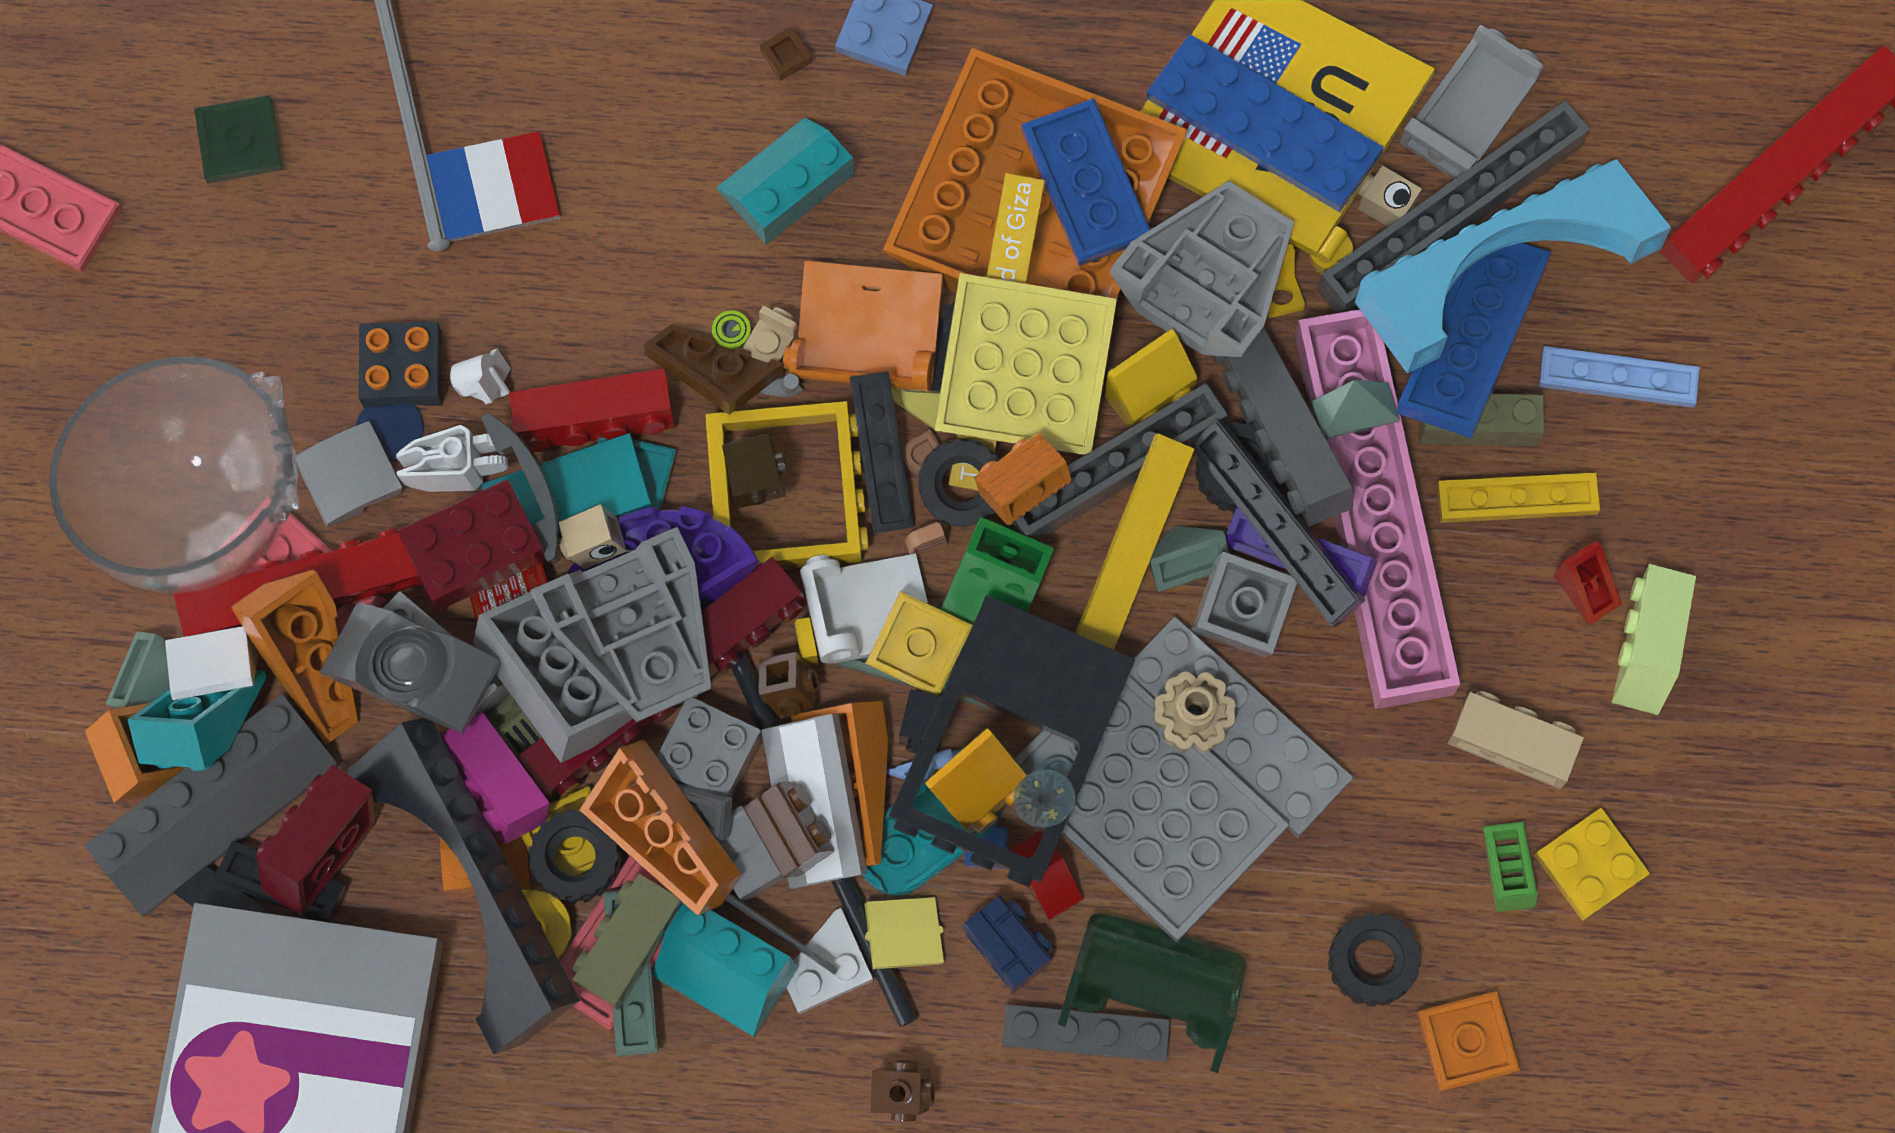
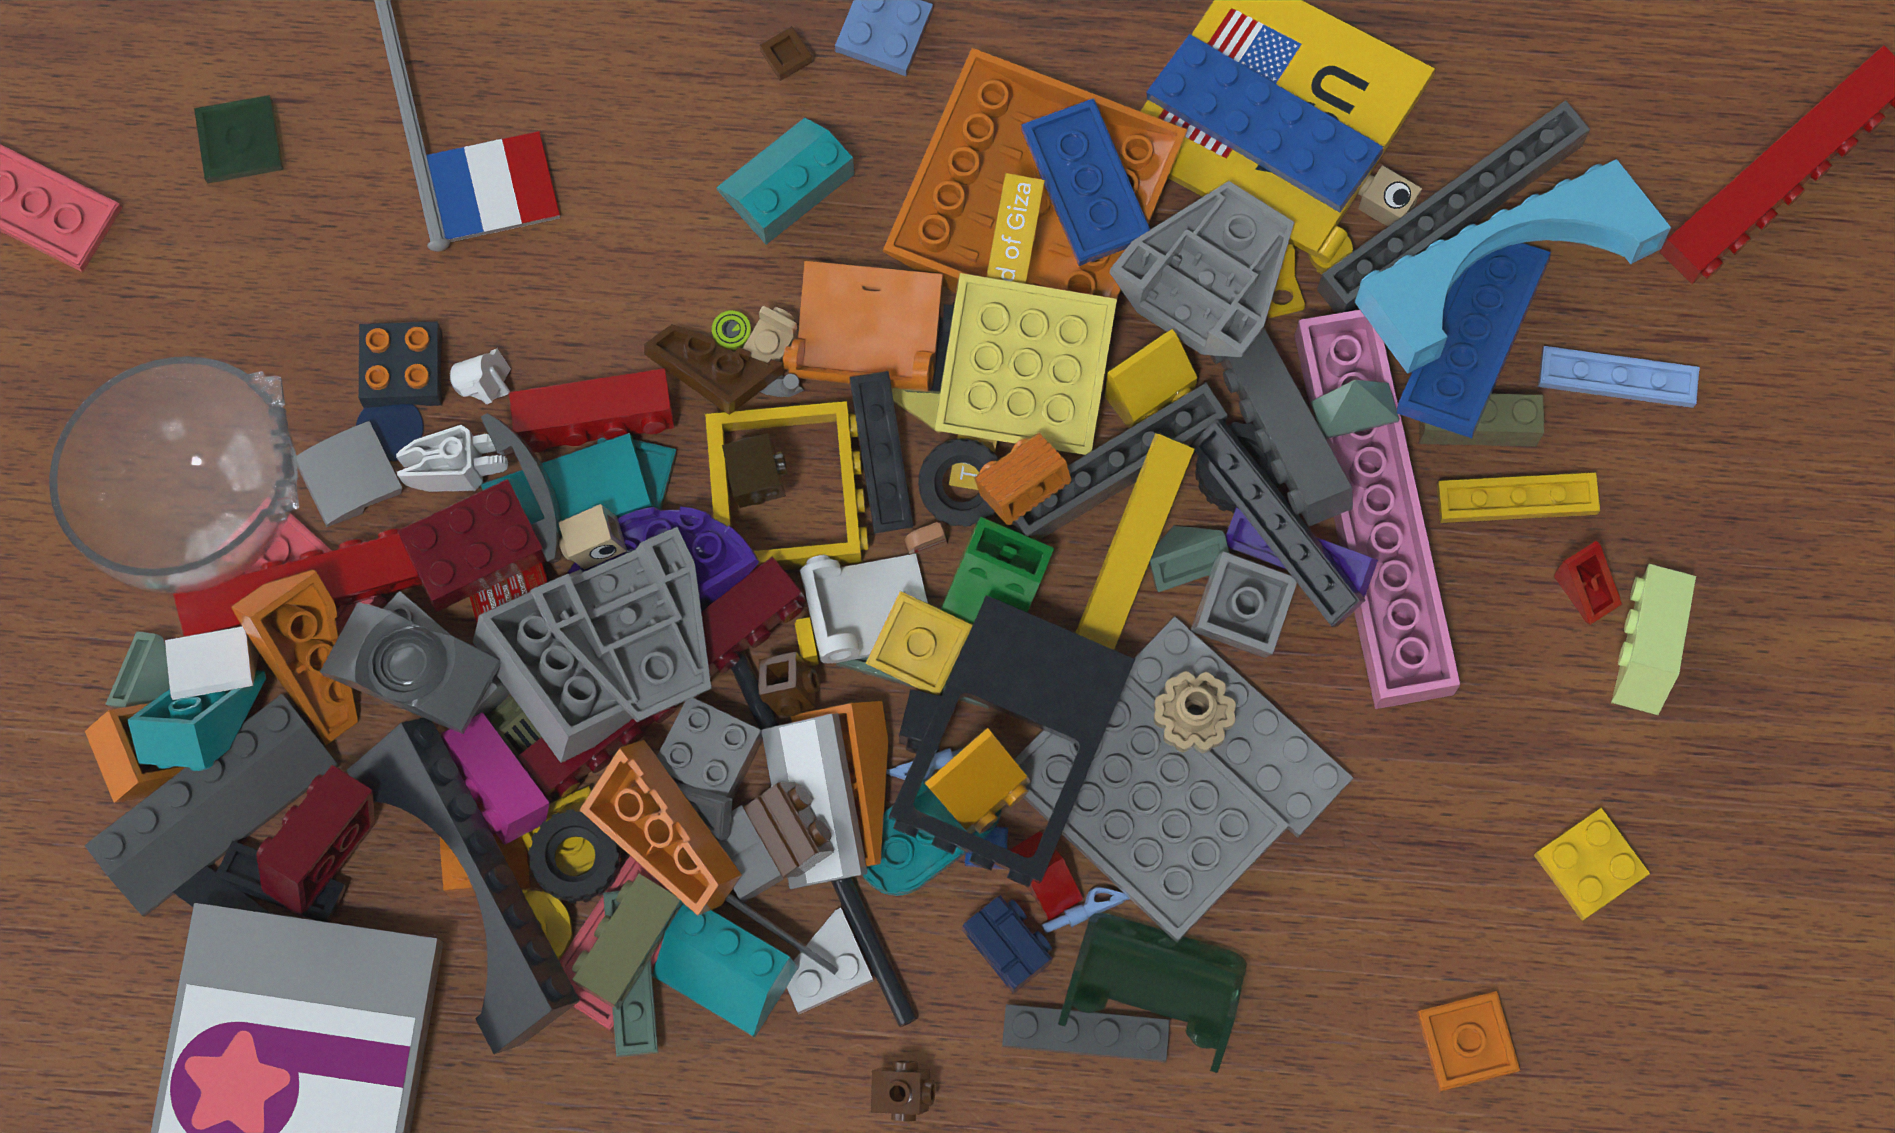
(904, 933): light yellow piece -> none
(917, 450): nougat tile -> none
(1044, 798): clear light blue piece -> none
(1082, 912): none -> light blue hand
(1405, 959): black tyre -> none
(1472, 103): light grey panel -> none
(1510, 899): bright green slope -> none
(1516, 739): tan brick -> none

